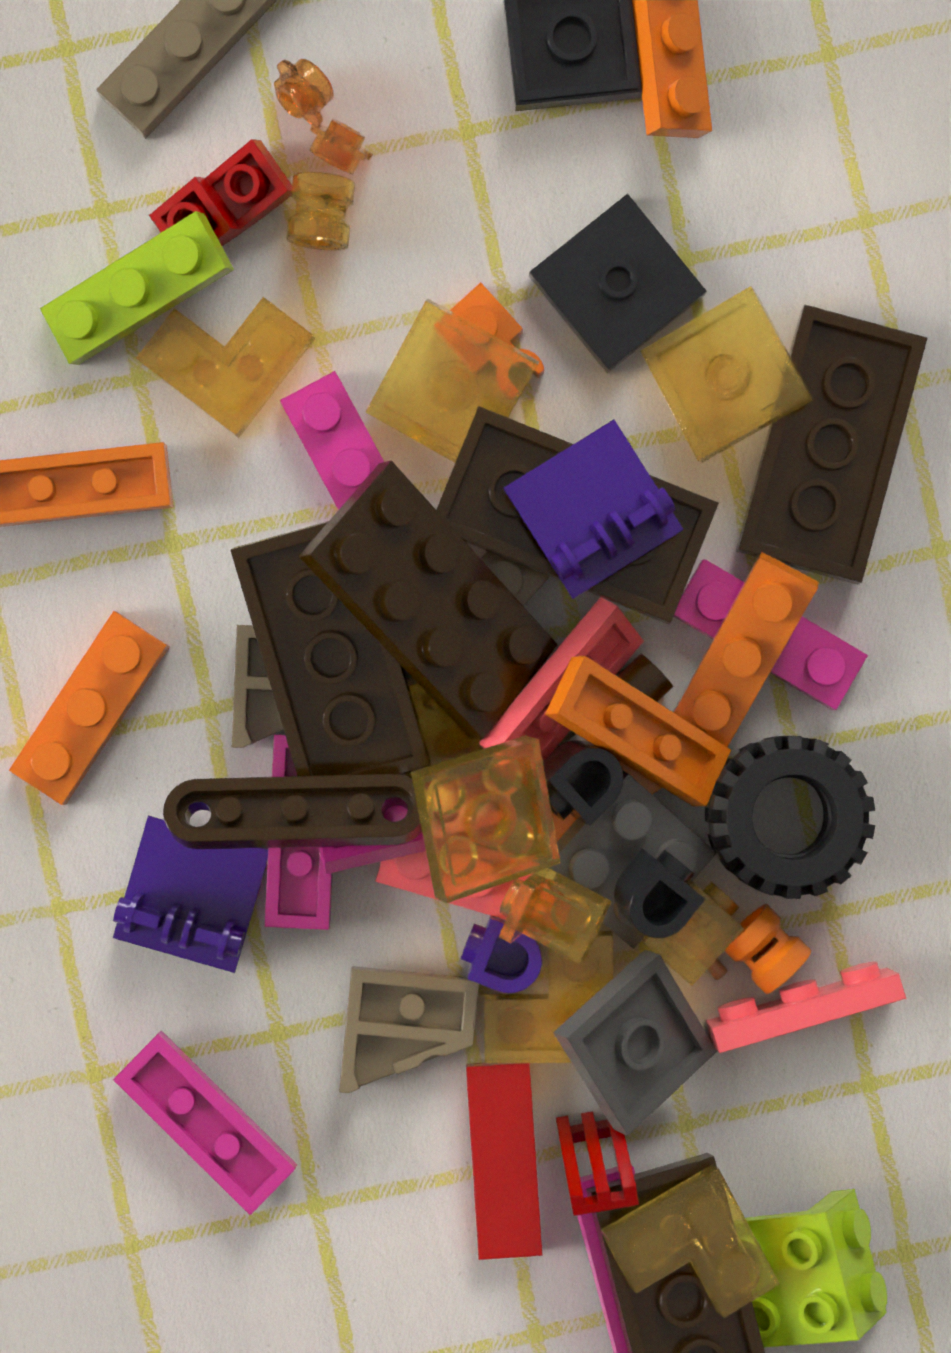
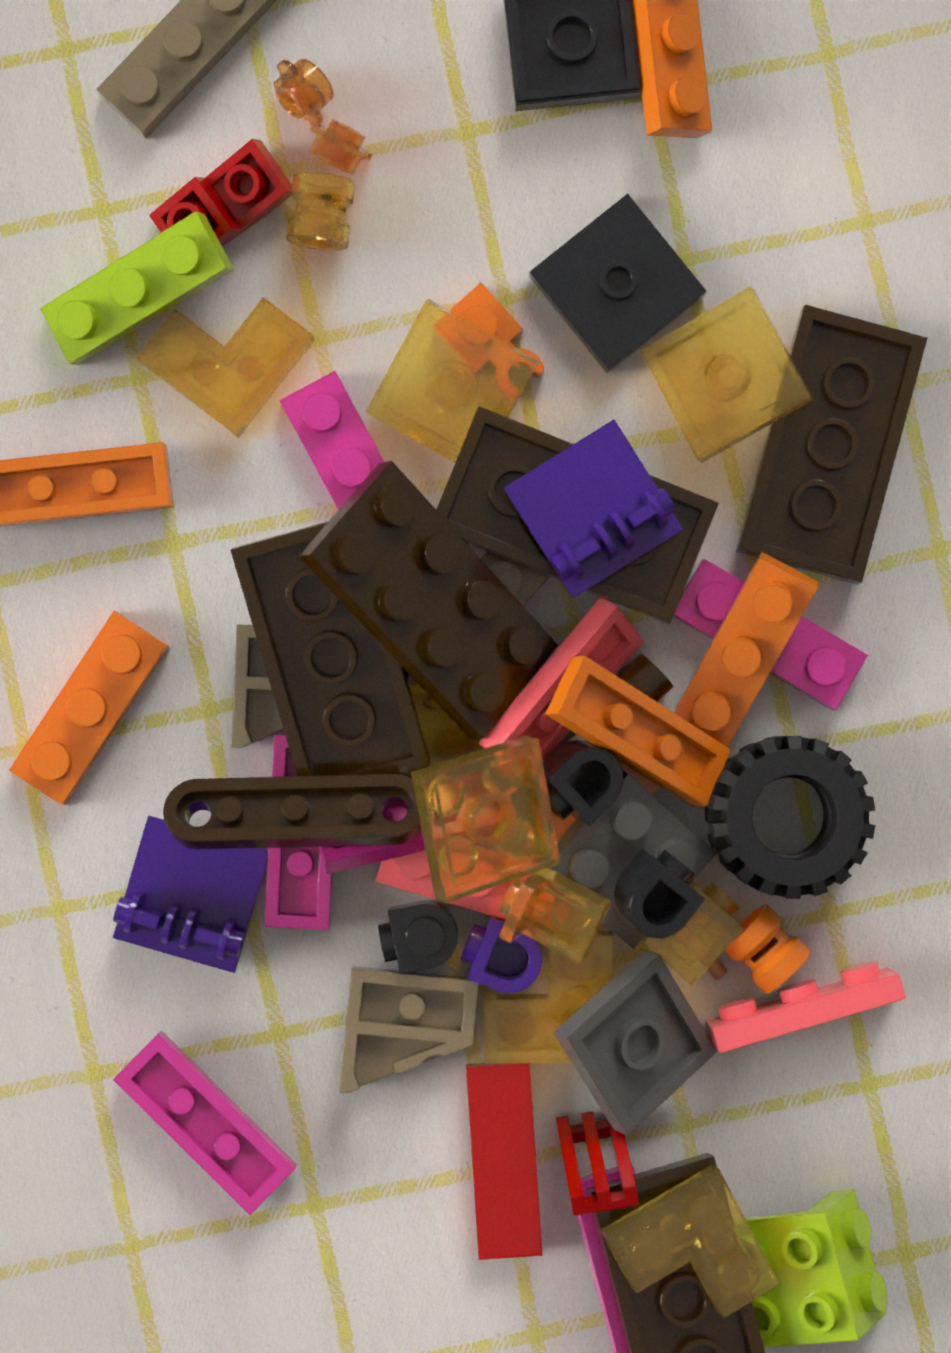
(418, 935): none -> black plate

